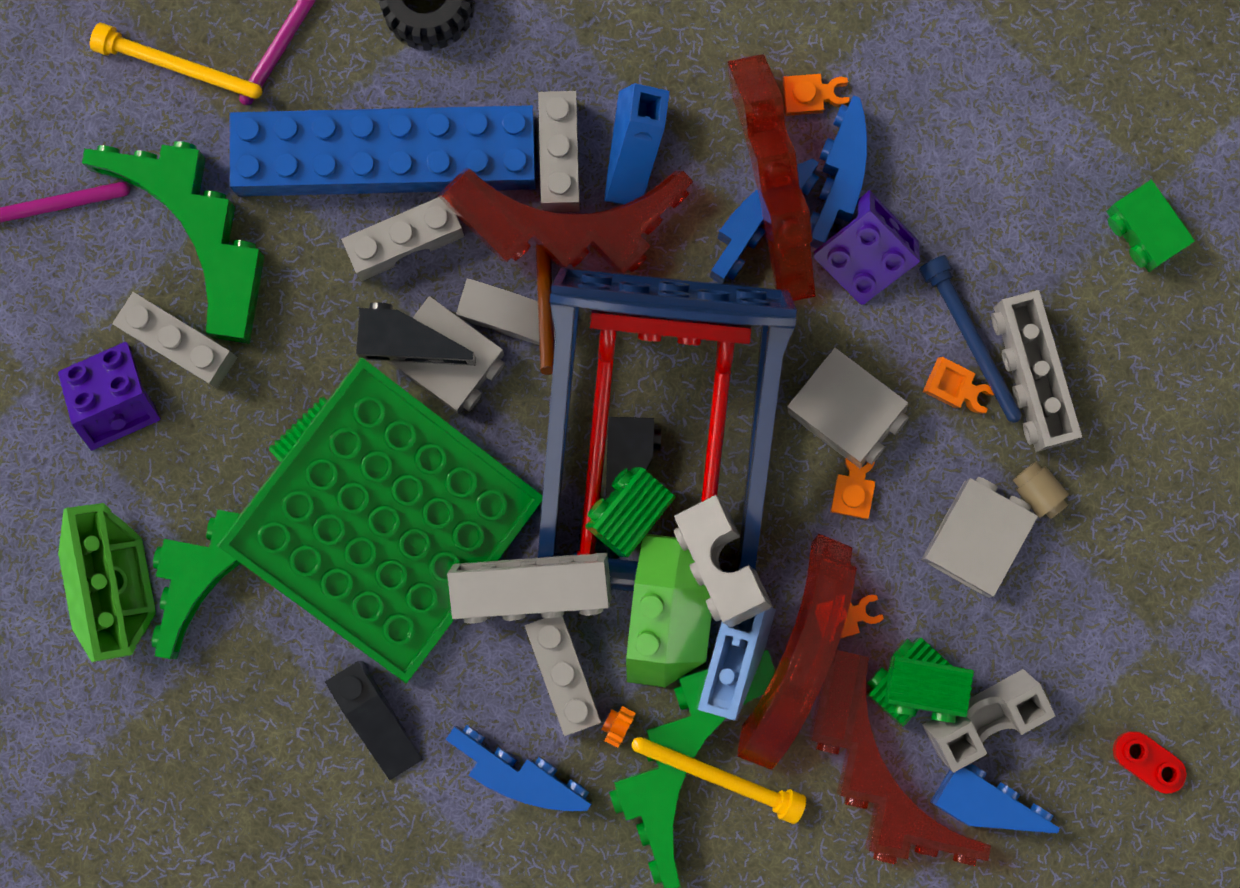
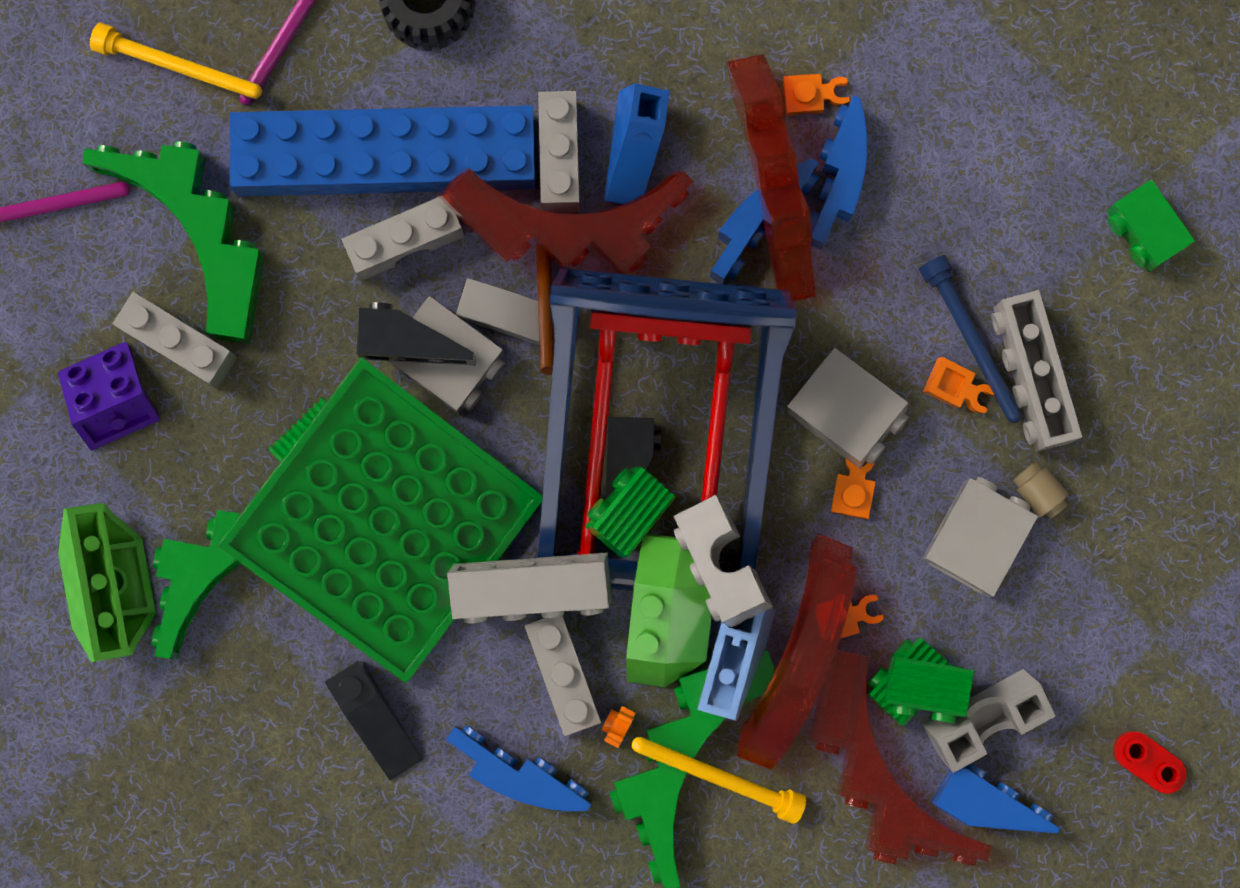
(869, 251): dark purple bracket -> none

